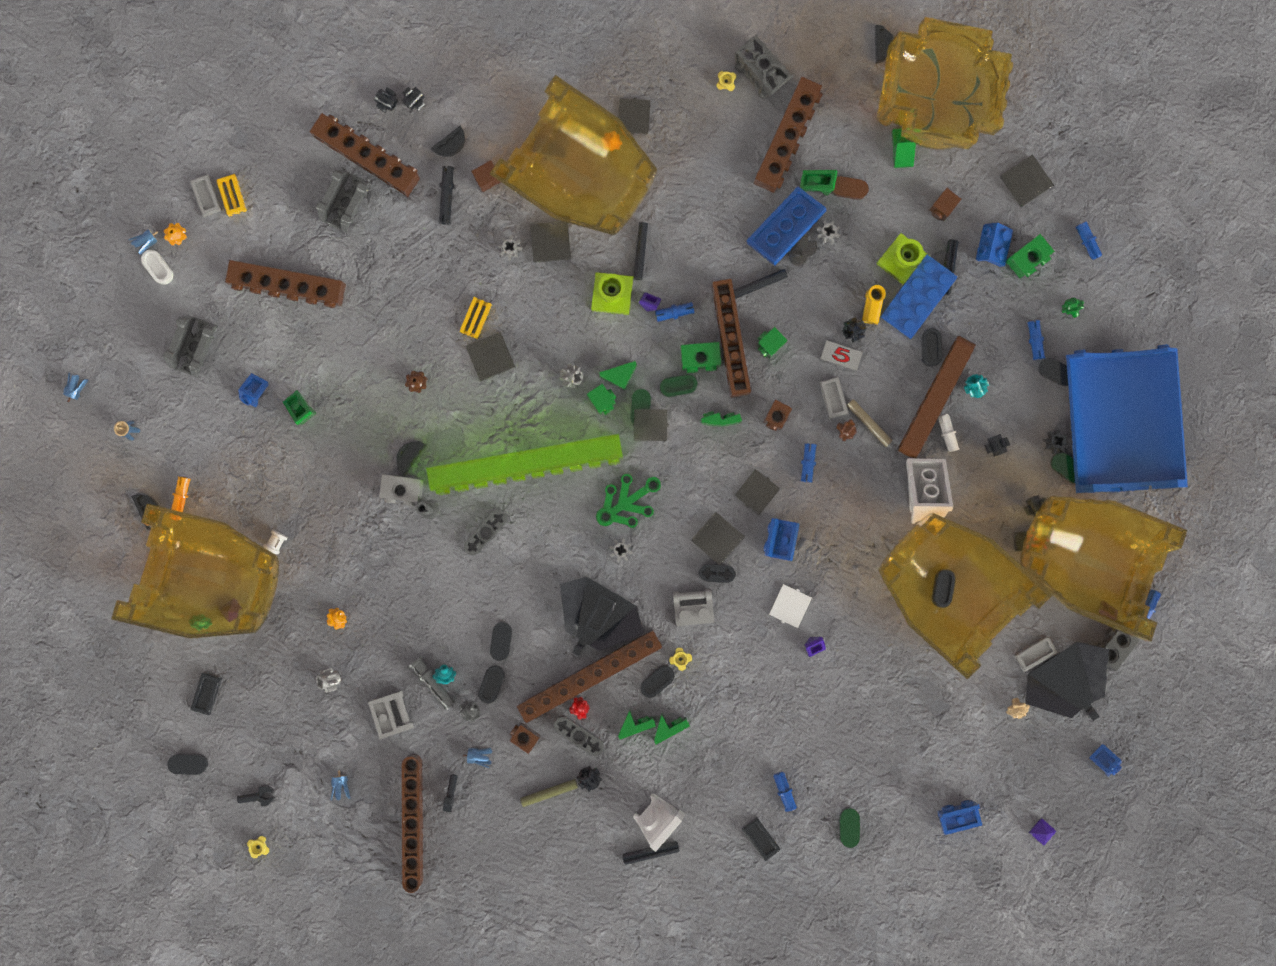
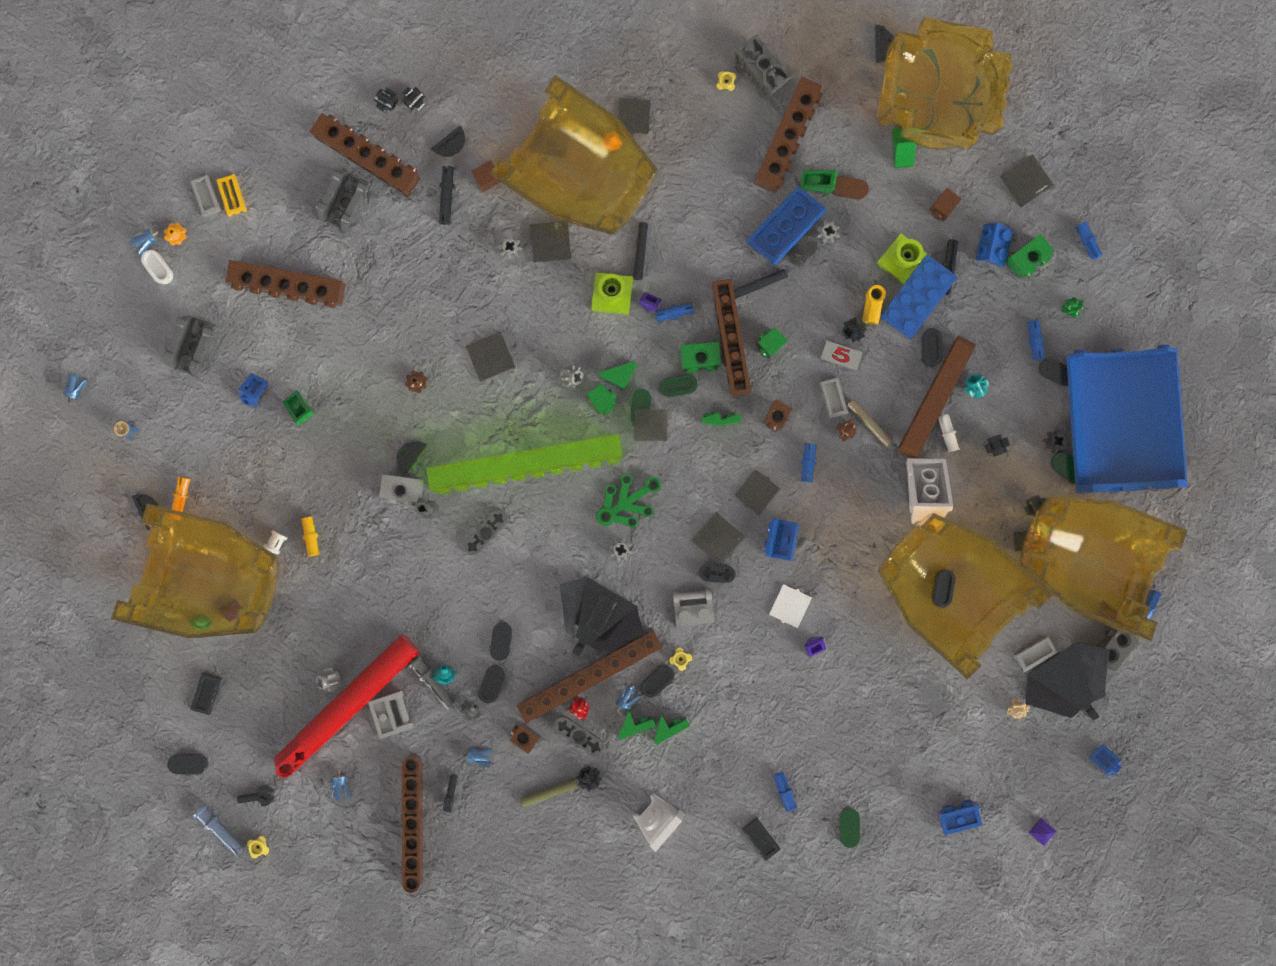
(211, 823): none -> sand blue pin
(310, 536): none -> yellow pin
(336, 618): light orange plant -> none
(345, 705): none -> red piece
(481, 303): yellow tile -> none
(623, 700): none -> flat silver piece
(649, 853): black axle -> none

